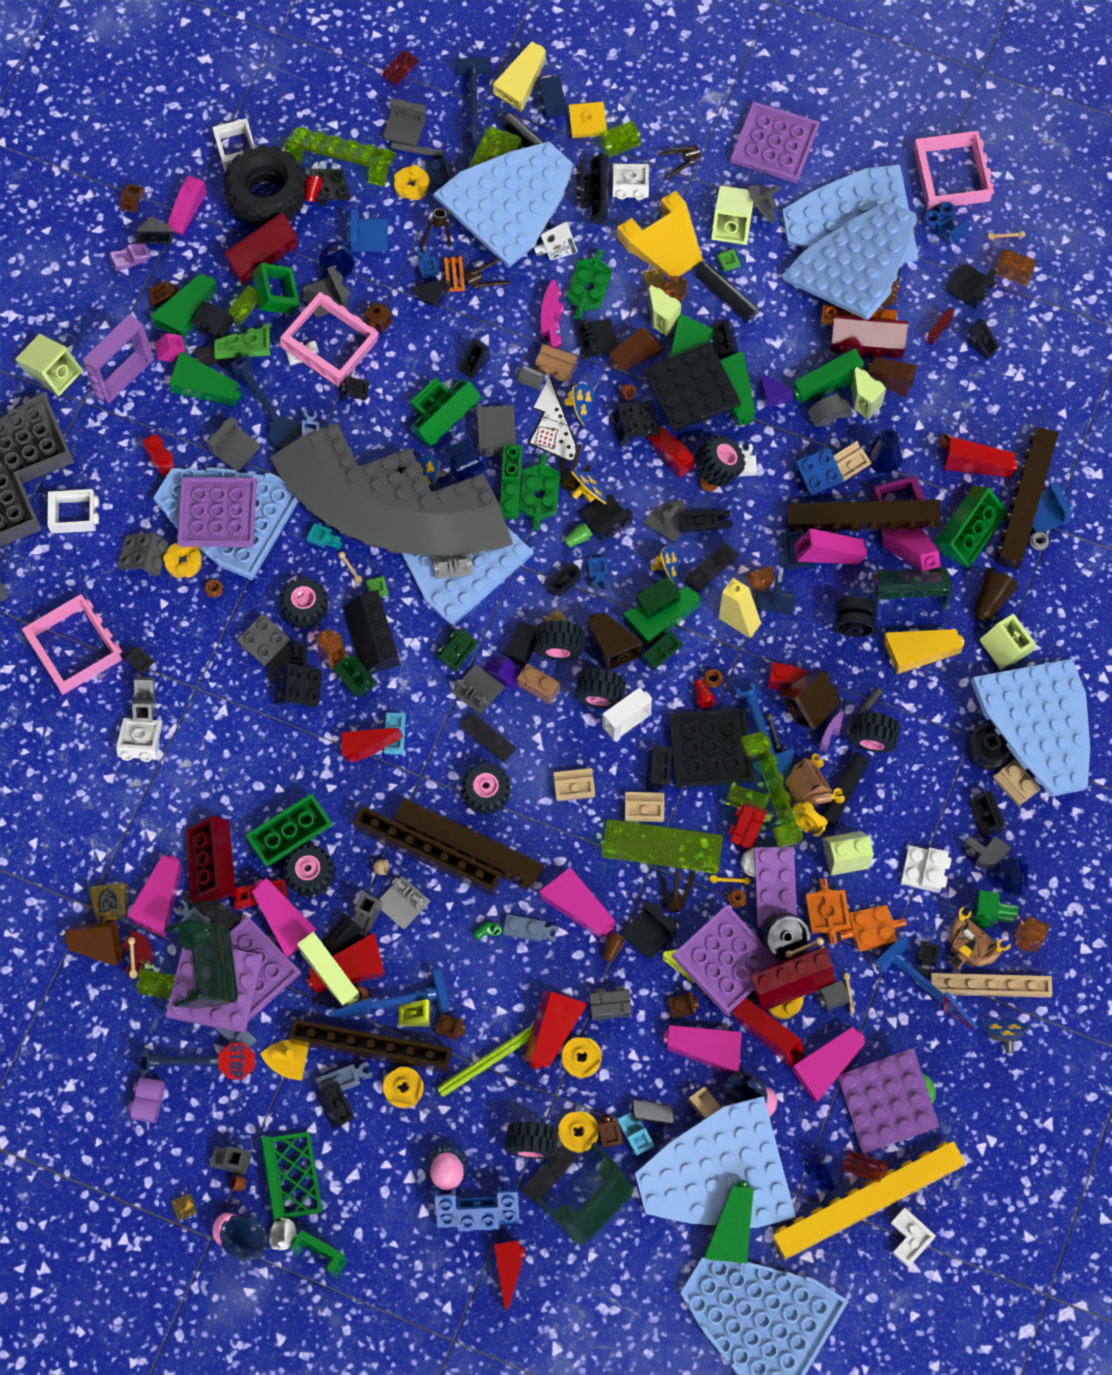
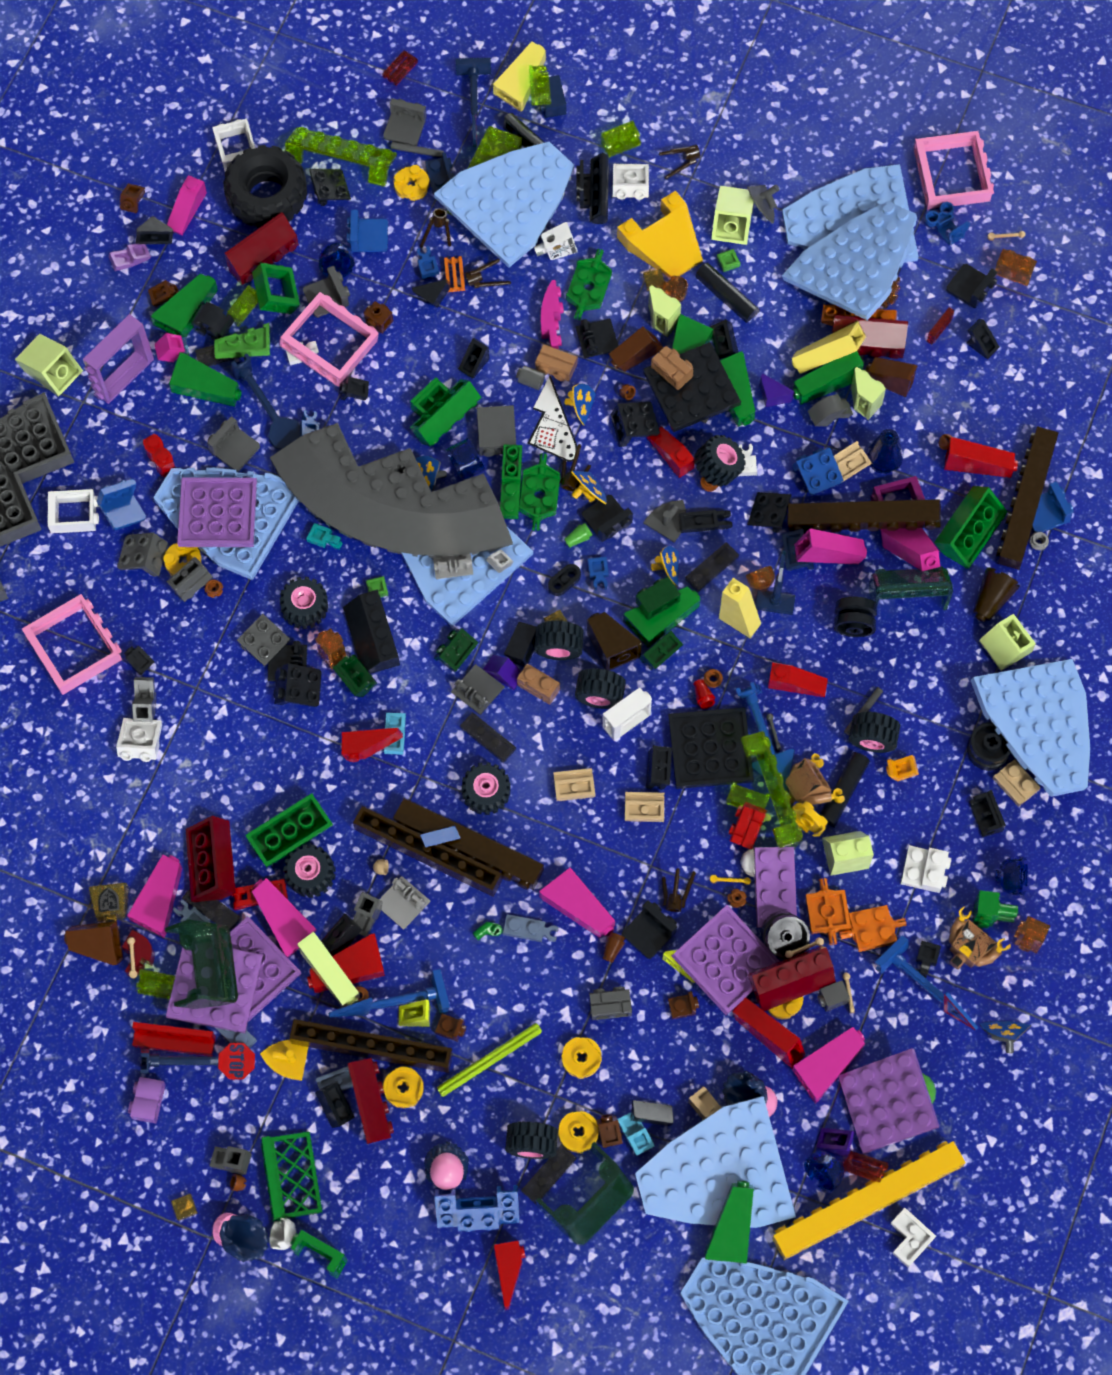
(120, 504): none -> bracket
(173, 1039): none -> red fence
(189, 579): none -> dark grey brick
(312, 187): red cone -> none
(358, 579): tan hinge -> none
(369, 1100): none -> dark red slope
(440, 836): none -> sticker
(499, 561): none -> light grey tile
(539, 85): none -> clear neon green hinge
(551, 1028): red slope -> none
(587, 119): yellow plate -> none
(662, 846): clear neon green bracket -> none
(672, 367): none -> medium nougat brick
(708, 1046): dark pink slope -> none
(769, 510): none -> black hinge
(775, 142): medium lavender plate -> none
(811, 699): dark brown slope -> none
(829, 348): none -> light yellow slope
(833, 728): medium lavender slope -> none
(835, 1140): none -> dark purple slope
(902, 768): none -> light orange bracket
(920, 648): yellow slope -> none
(989, 856): dark grey brick -> none
(993, 985): tan plate -> none

